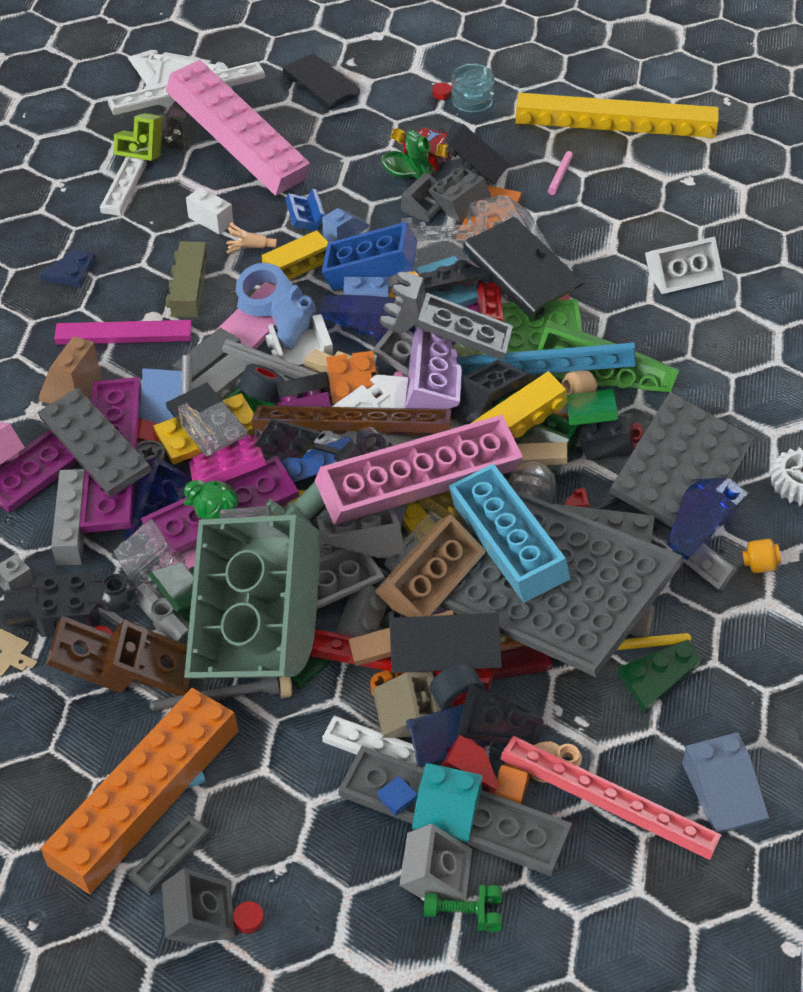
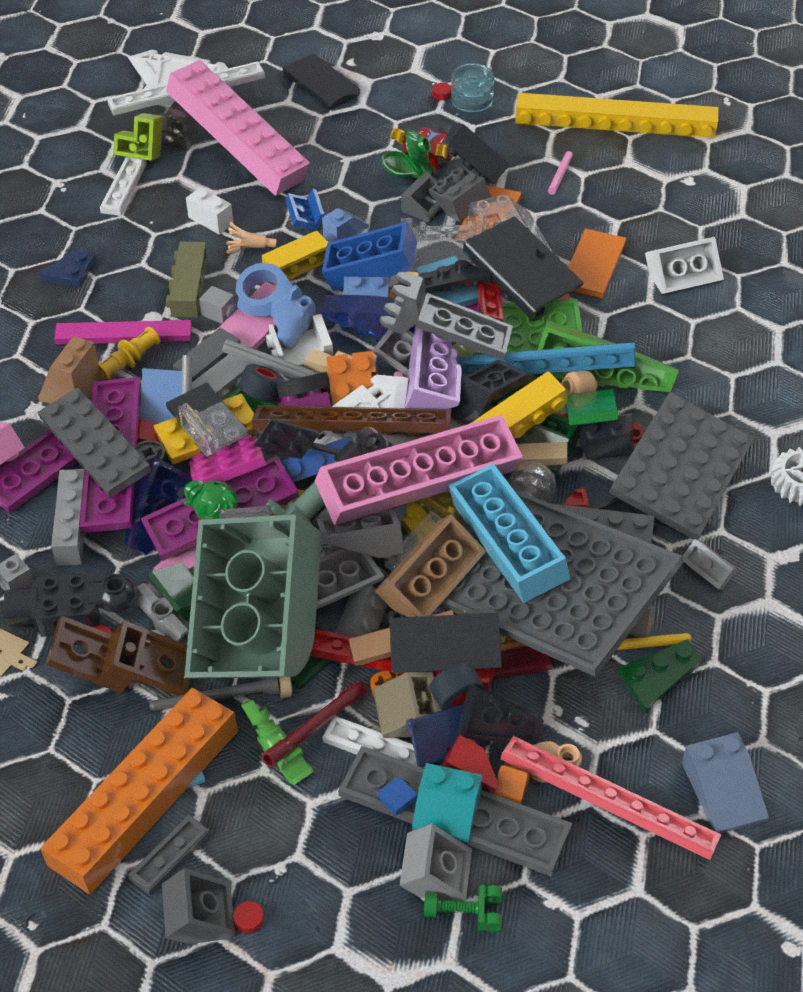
(127, 352): none -> yellow piece
(146, 552): clear bracket -> none
(217, 304): none -> light grey brick
(285, 746): none -> dark red piece
(293, 765): none -> bright green piece
(596, 261): none -> orange tile
(702, 512): clear blue wedge -> none
(762, 556): light orange head -> none

